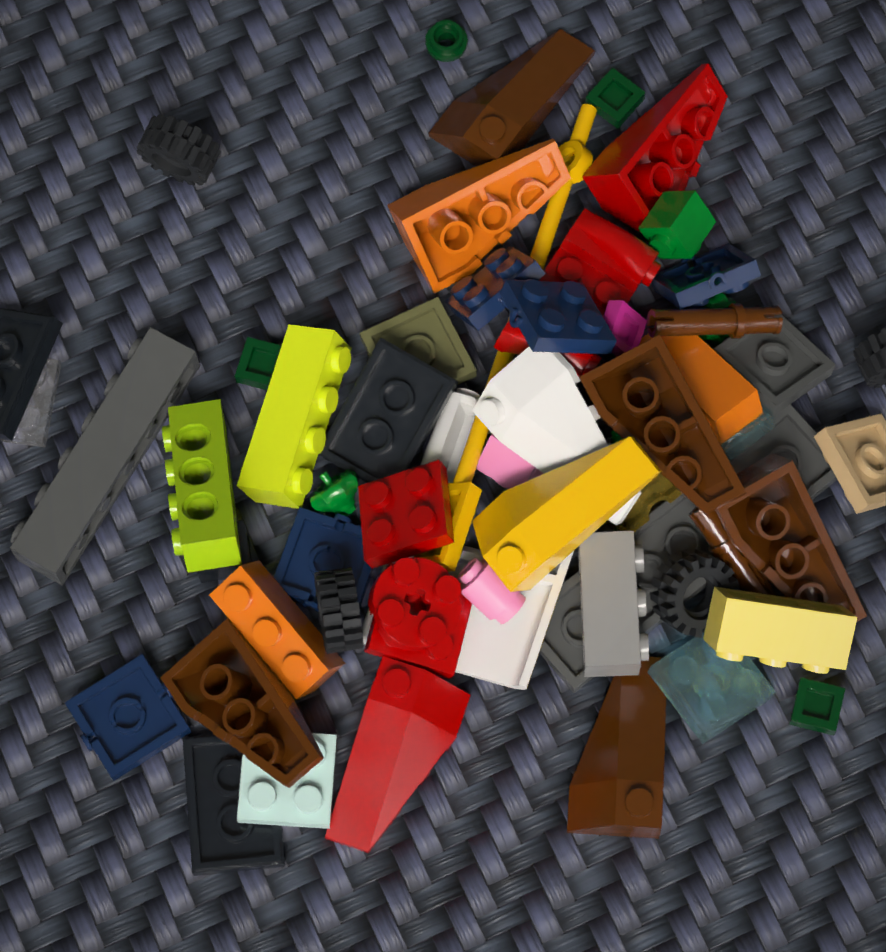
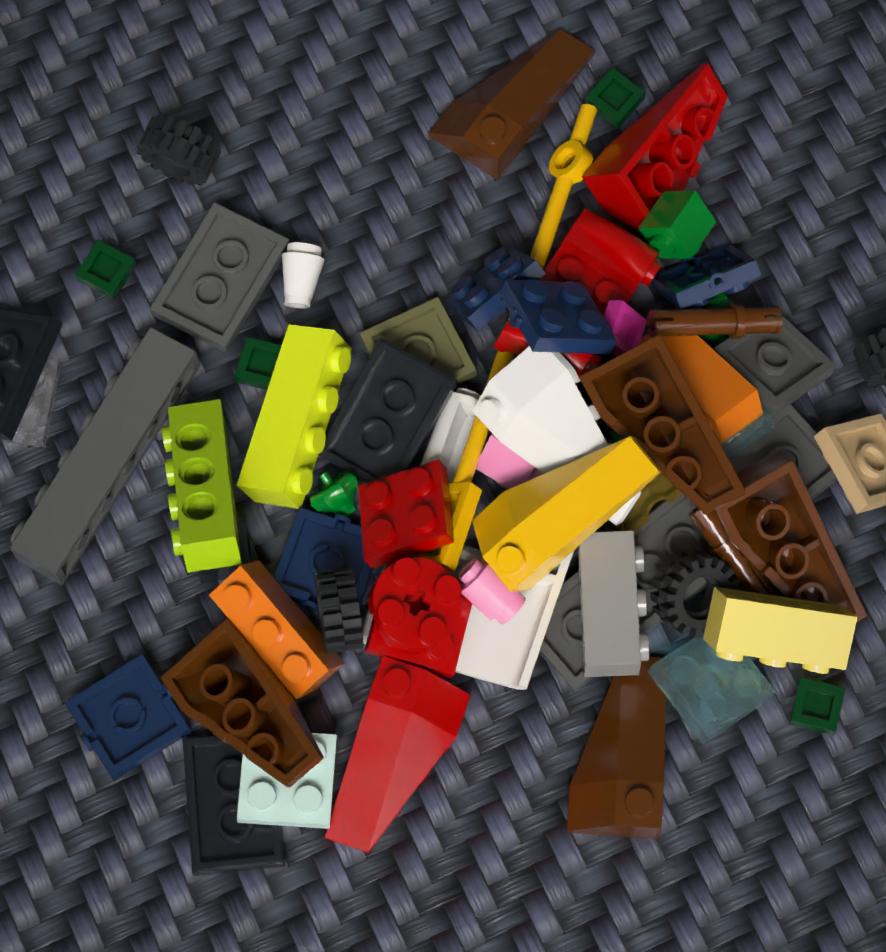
(105, 269): none -> dark green plate
(220, 277): none -> dark grey plate
(301, 272): none -> white cone
(446, 30): dark green plate -> none
(467, 214): orange wedge -> none

